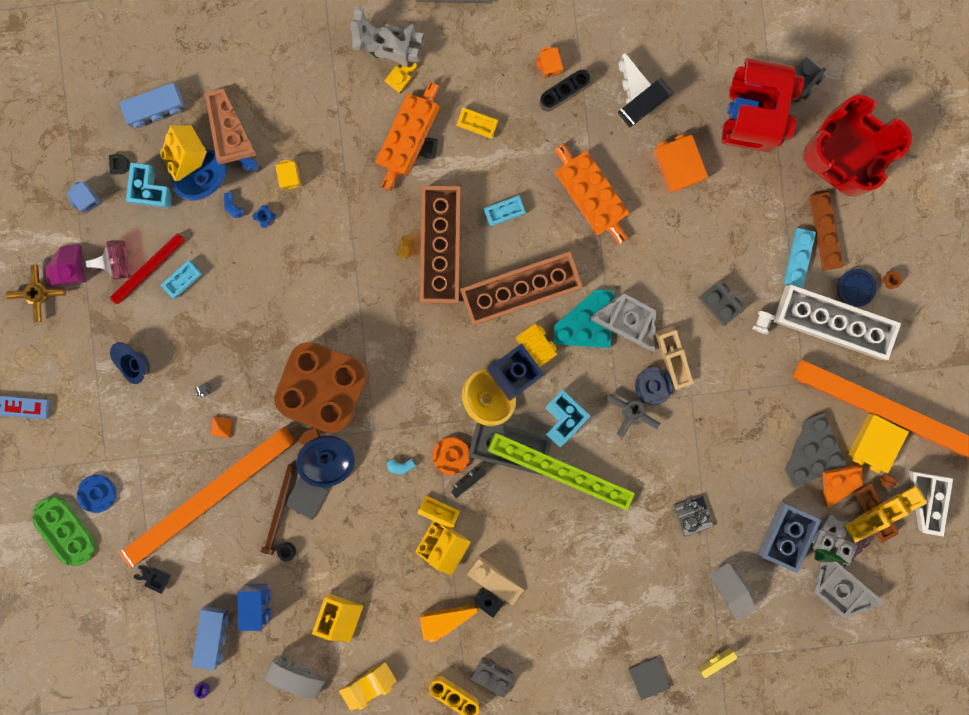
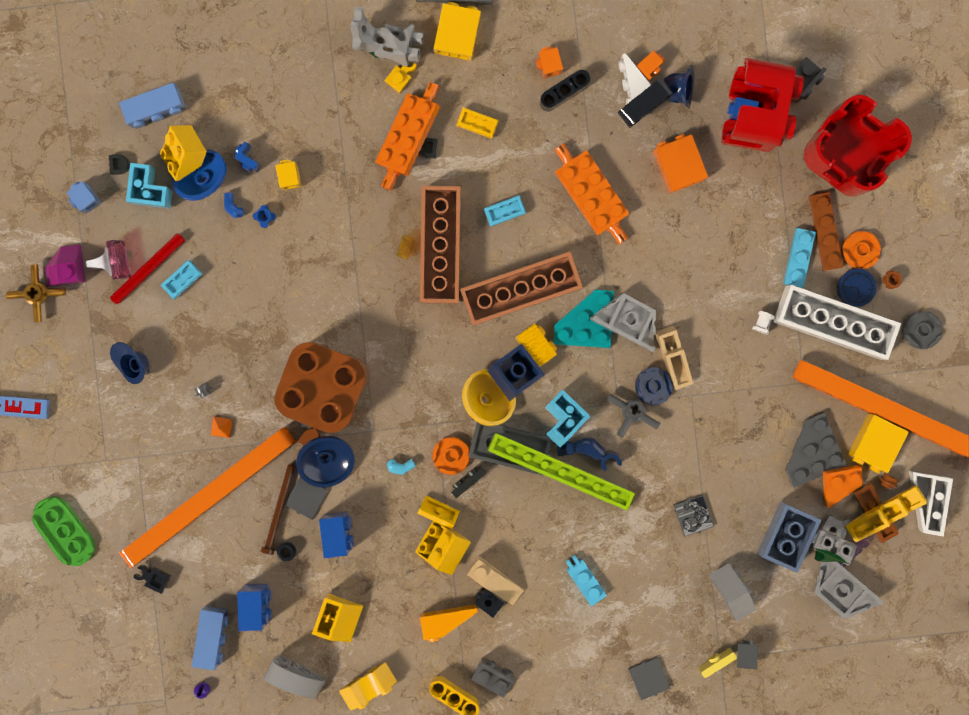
(96, 493): blue tile -> none
(227, 132): nougat wing -> none
(336, 534): none -> blue brick
(457, 31): none -> yellow brick
(585, 581): none -> medium azure hinge
(589, 447): none -> dark blue piece
(651, 65): none -> orange brick
(682, 86): none -> dark blue piece
(721, 303): dark grey bracket -> none
(747, 655): none -> dark grey brick
(861, 250): none -> orange tile
(922, 330): none -> dark grey tile

